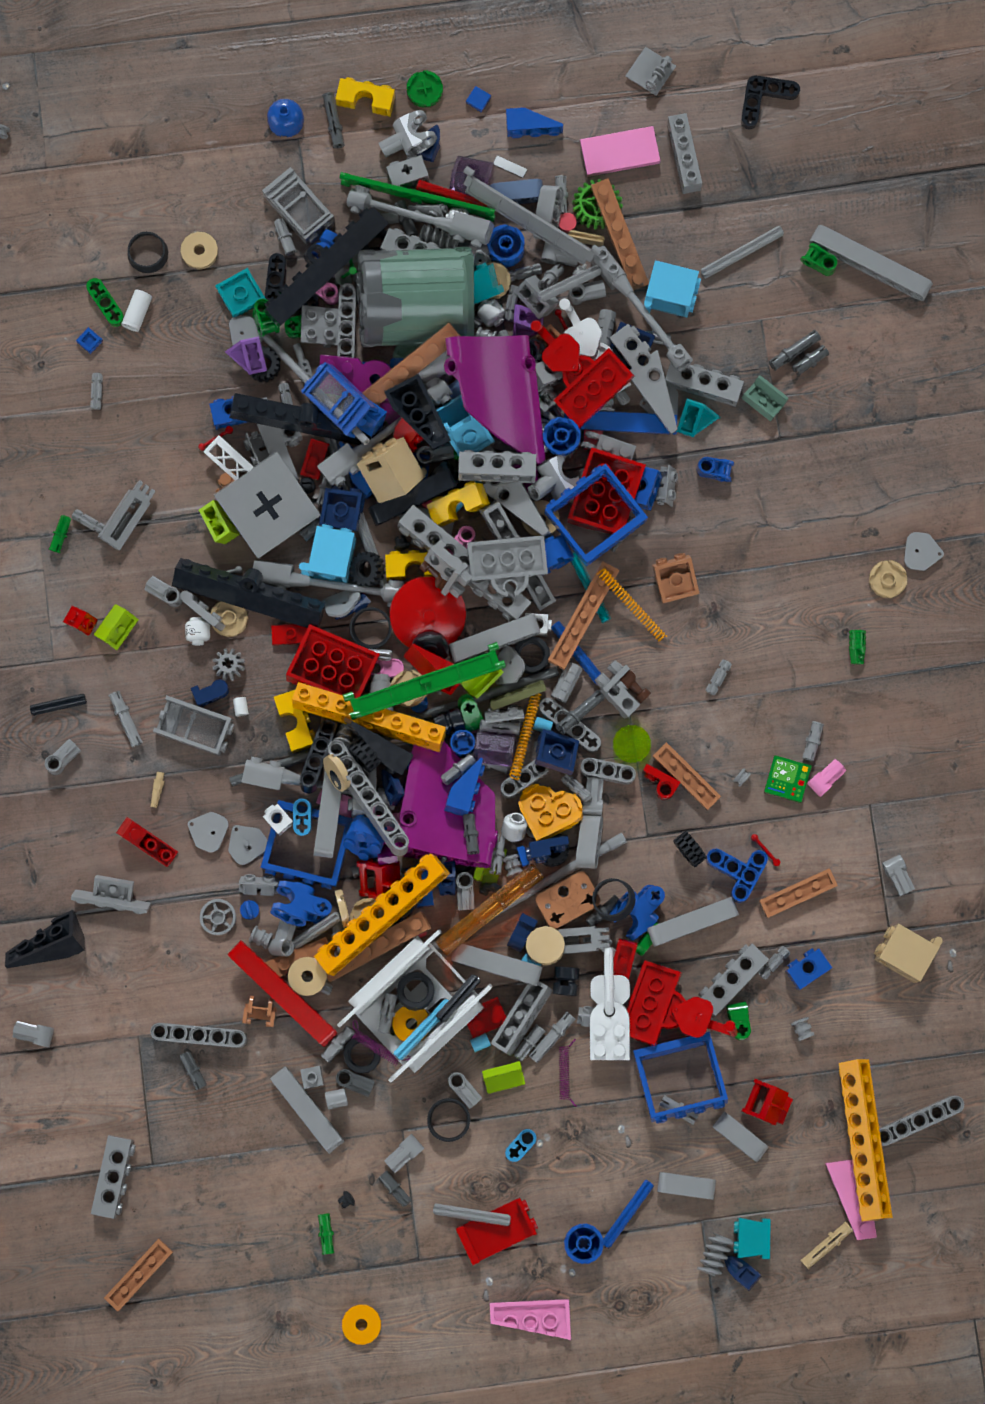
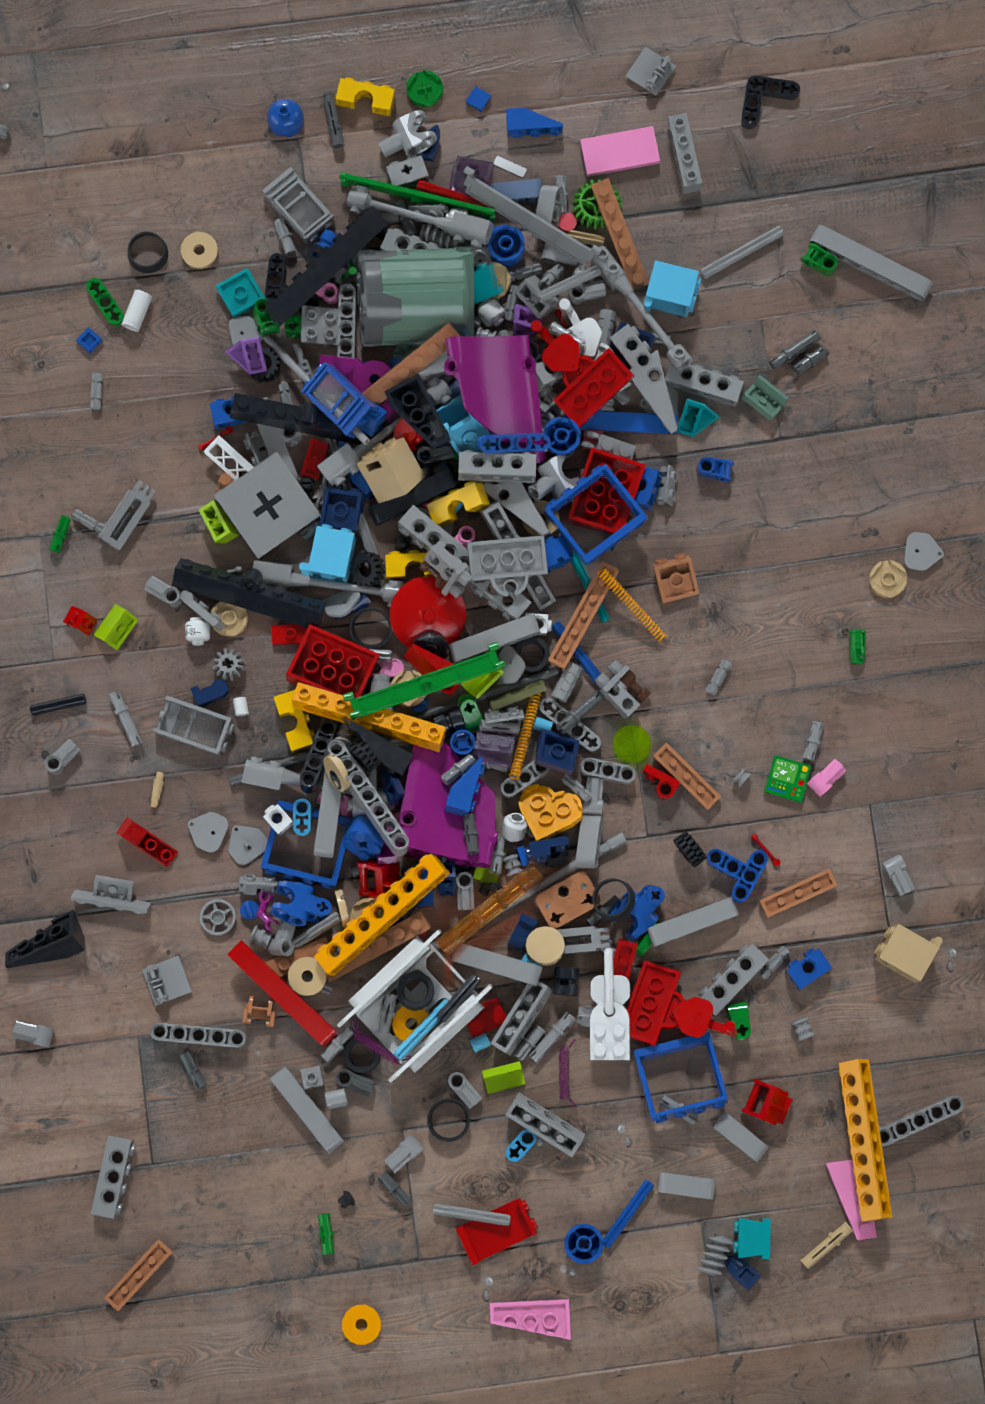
(166, 980): none -> light grey hinge
(262, 909): none -> magenta arm
(513, 442): none -> blue beam
(545, 1124): none -> light grey brick
(558, 330): none -> light grey pin

